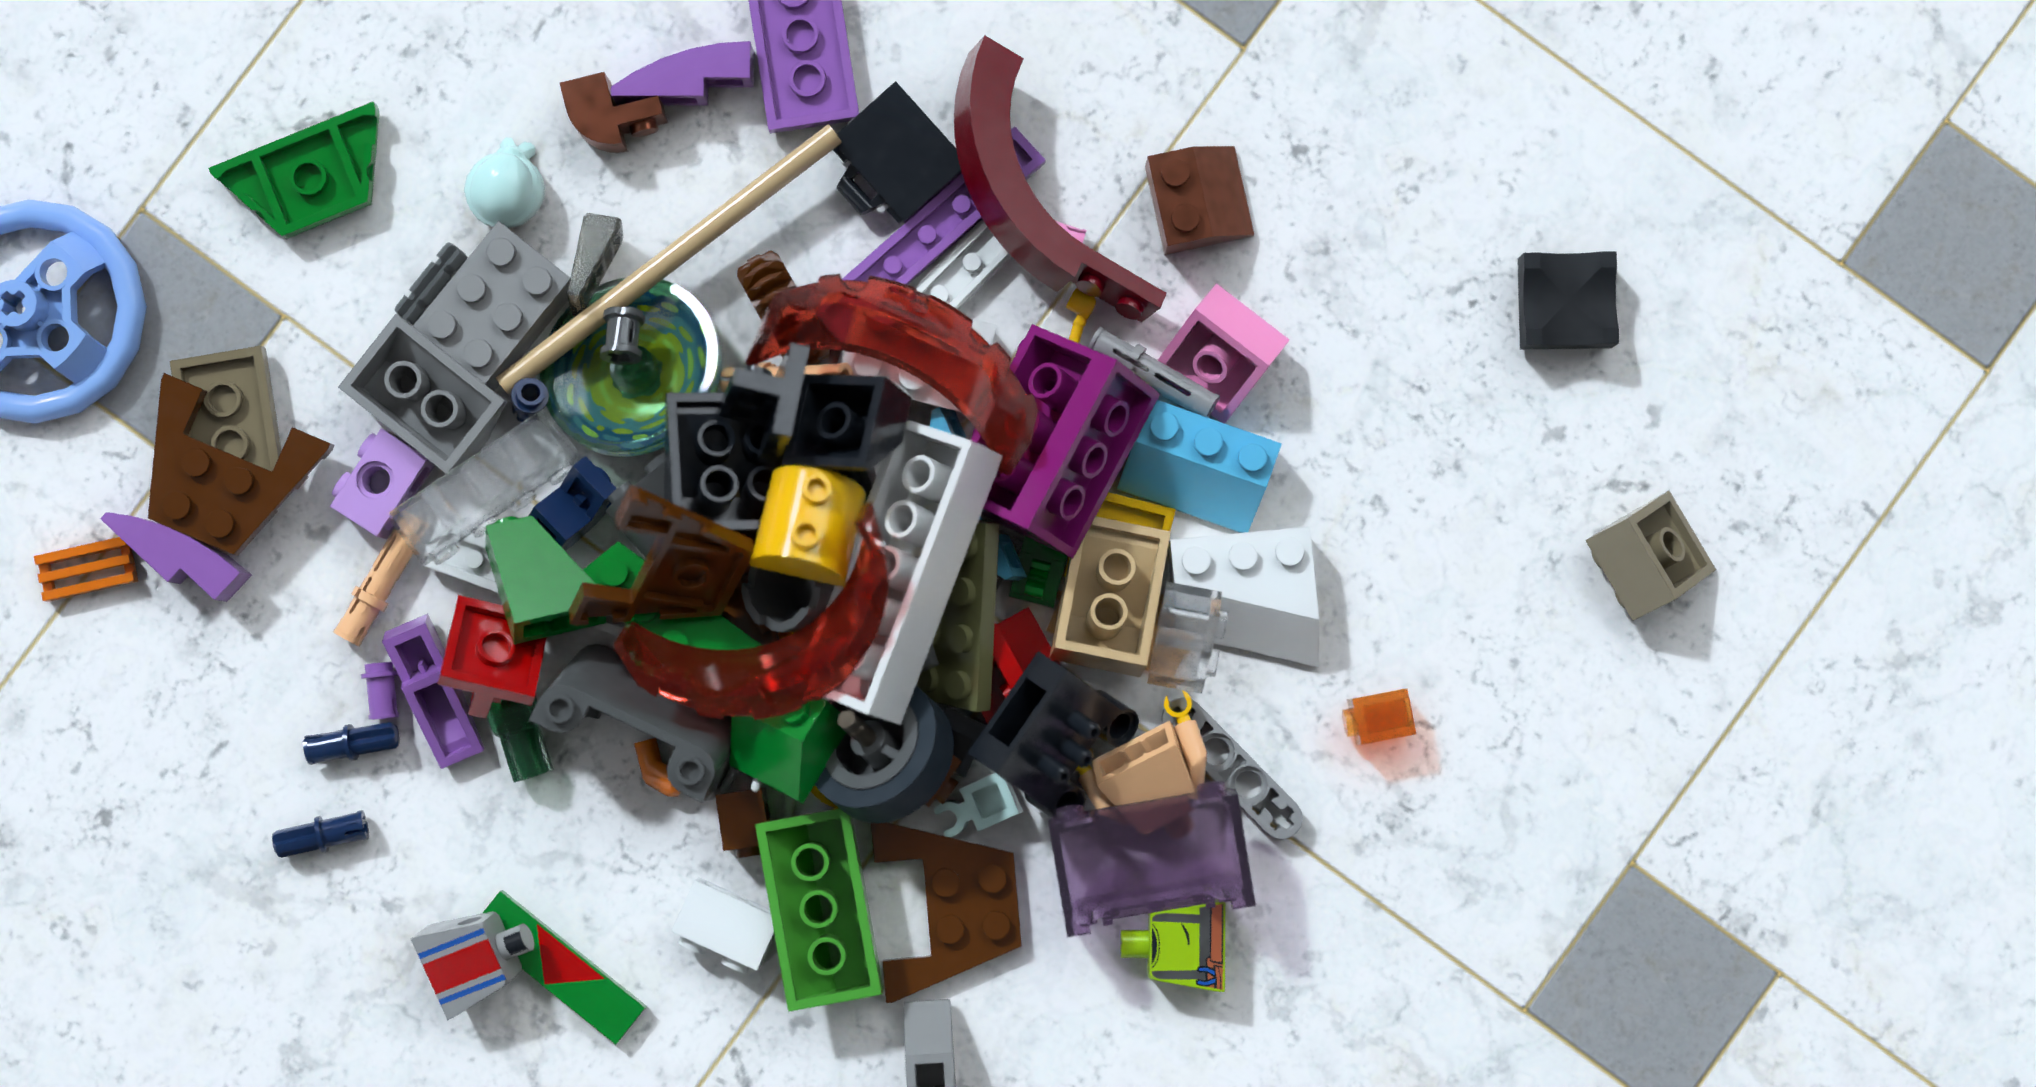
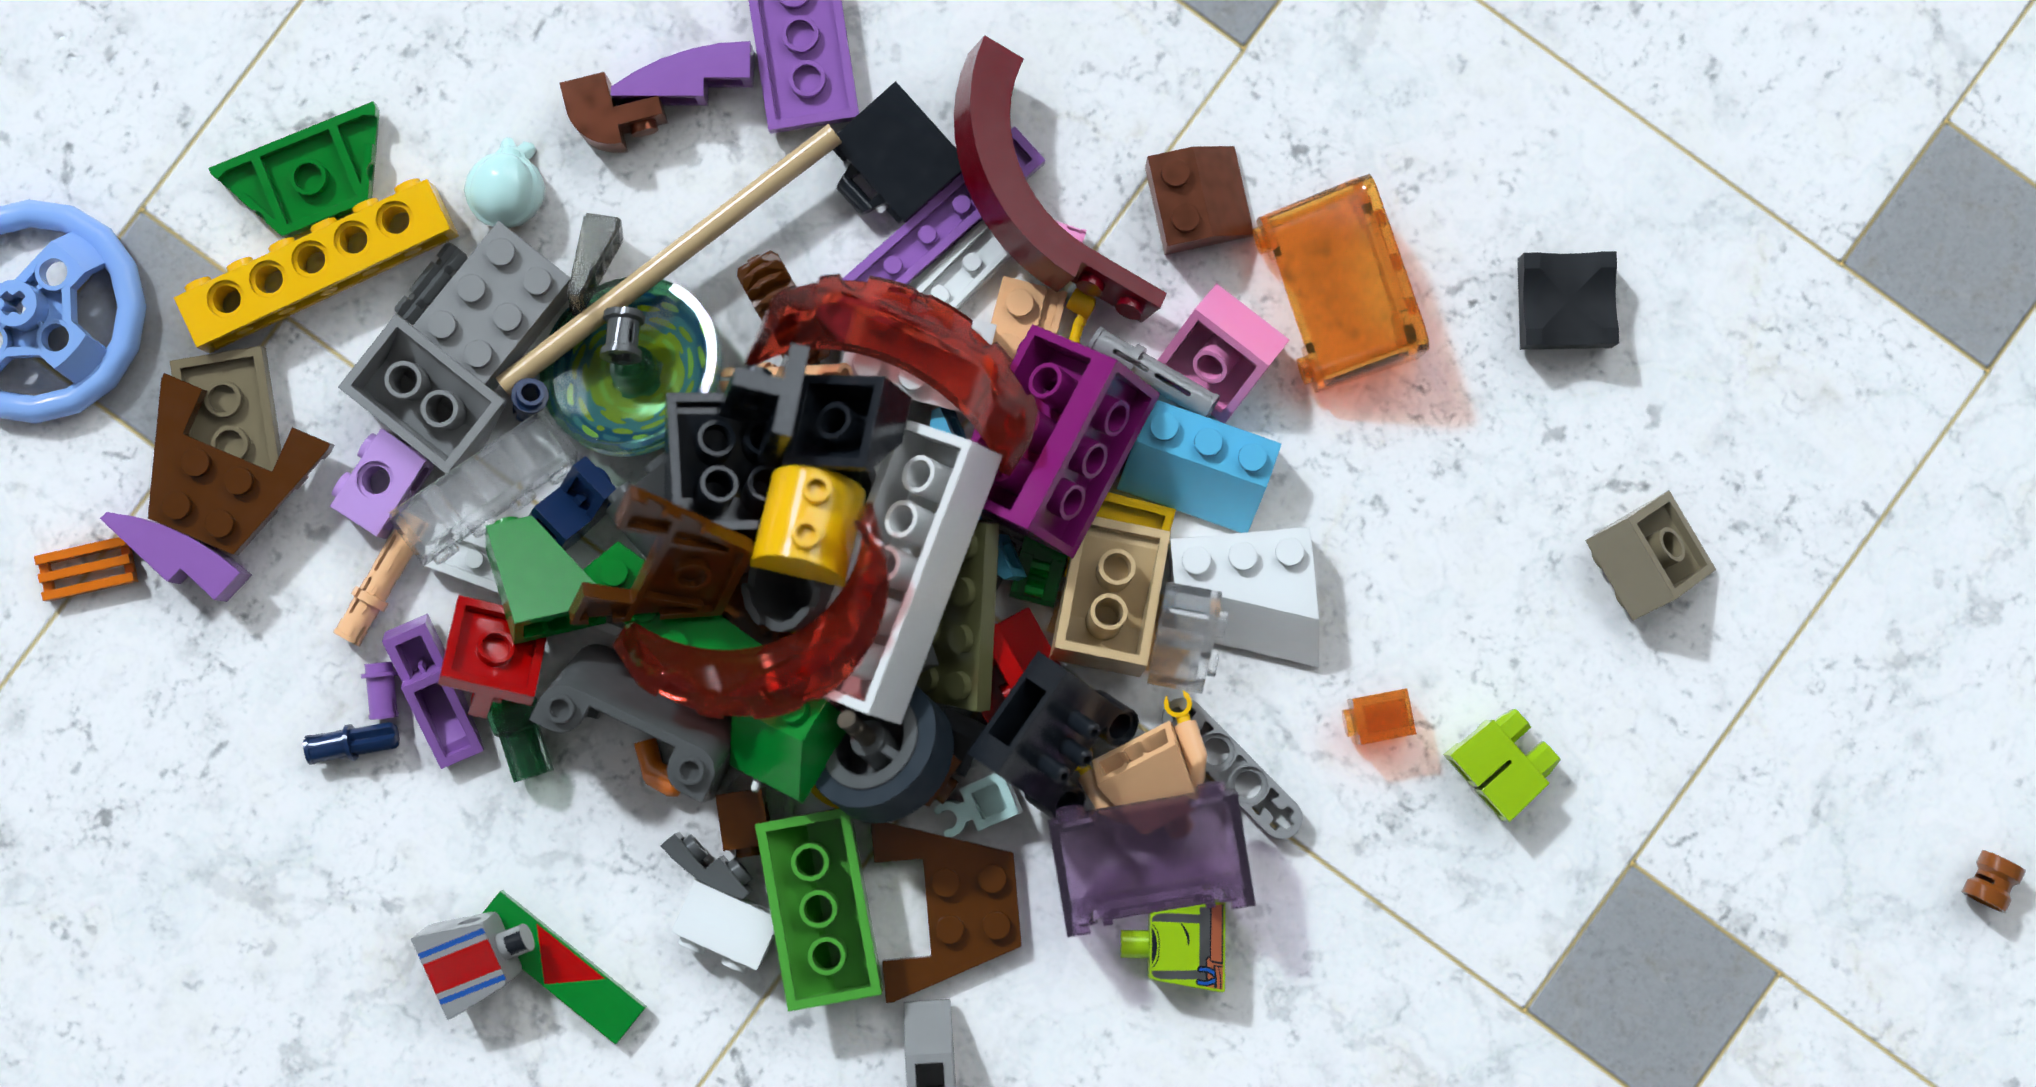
(203, 300): none -> yellow brick
(320, 834): dark blue axle -> none
(721, 875): none -> dark grey slope
(1020, 306): none -> light nougat plate
(1344, 283): none -> clear orange windscreen
(1521, 775): none -> lime hips
(1994, 870): none -> dark orange wheel

